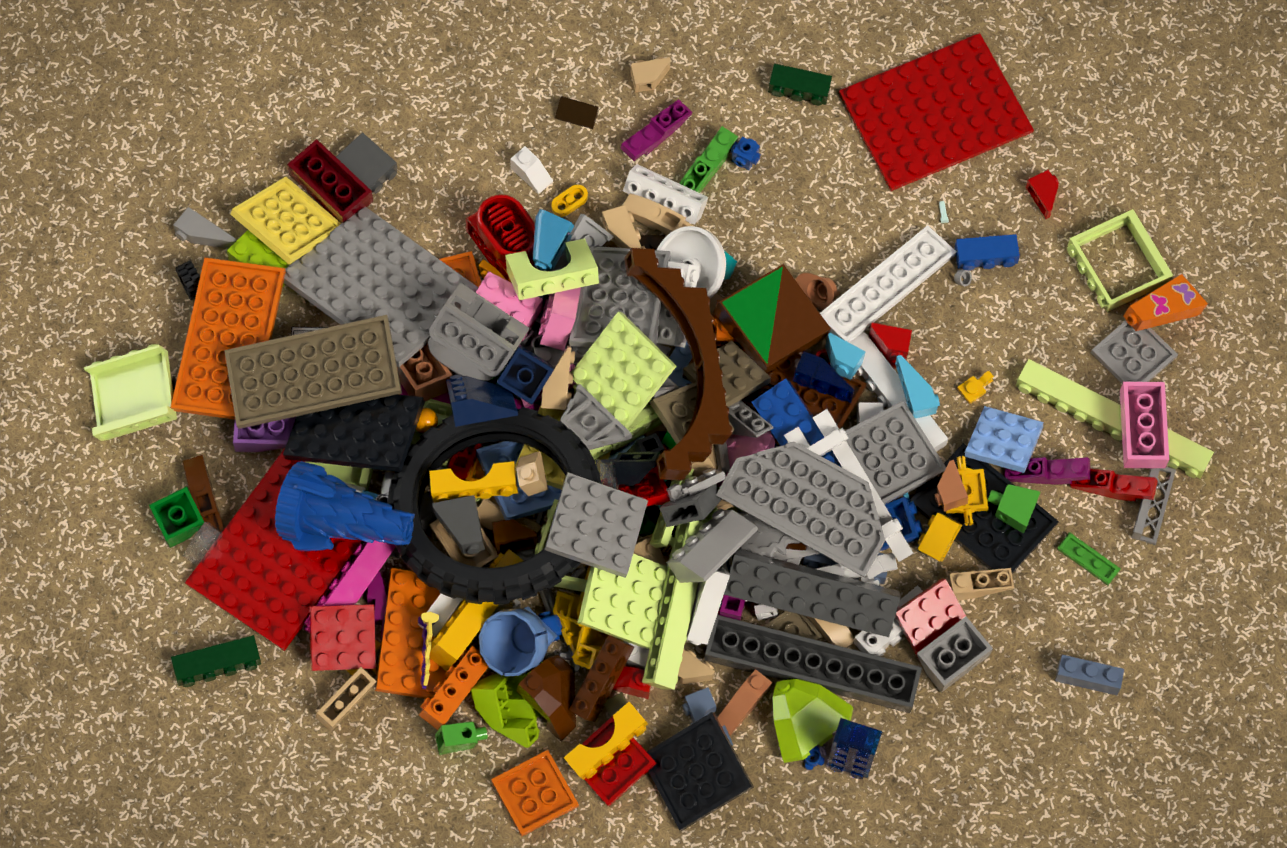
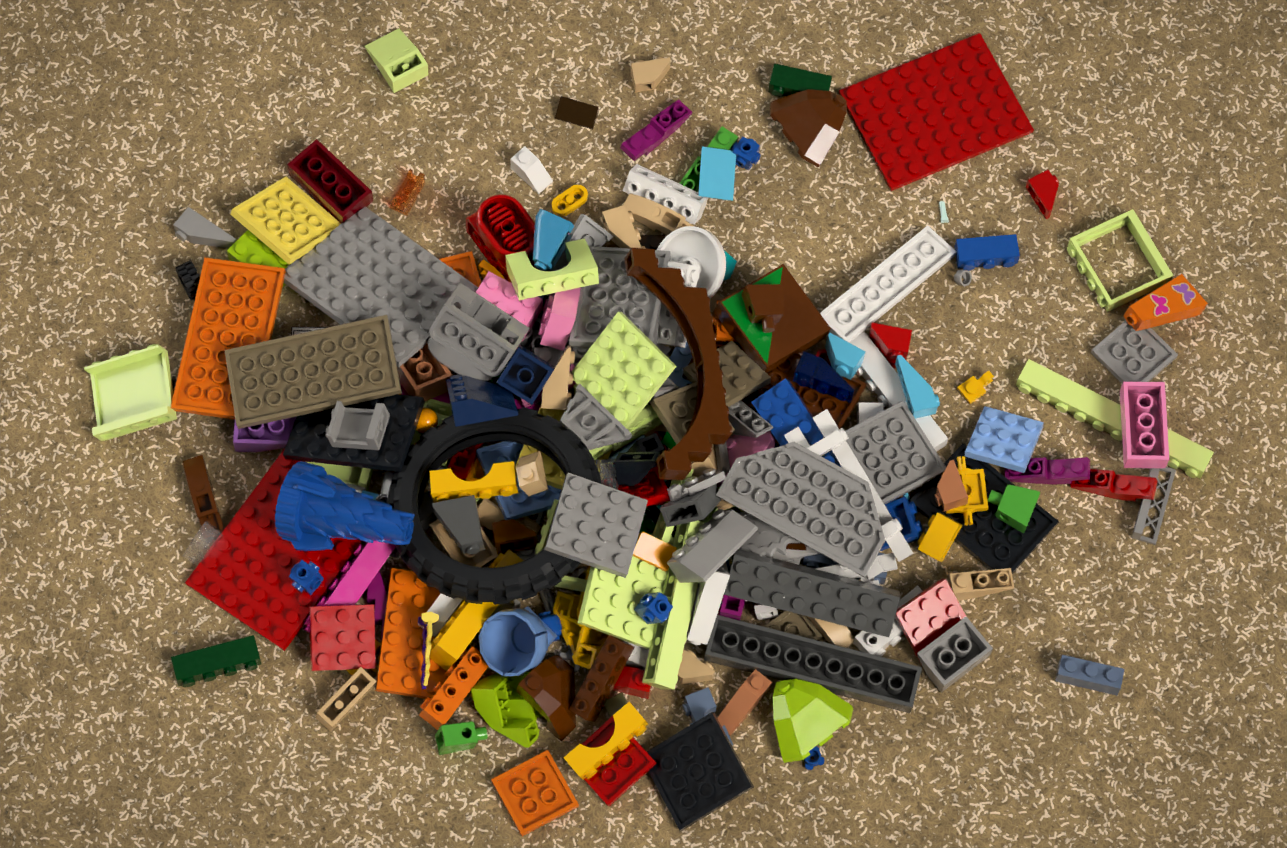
(177, 516): green slope -> none
(306, 577): none -> blue brick
(357, 427): none -> light grey panel
(368, 162): dark grey brick -> none
(397, 60): none -> yellowish green slope
(408, 193): none -> clear orange hinge
(653, 551): none -> slope
(653, 608): none -> blue brick
(717, 173): none -> medium azure sticker
(764, 304): none -> reddish brown torso
(810, 121): none -> reddish brown brick
(818, 289): nougat piece -> none
(853, 748): clear blue brick -> none
(1088, 558): bright green tile -> none

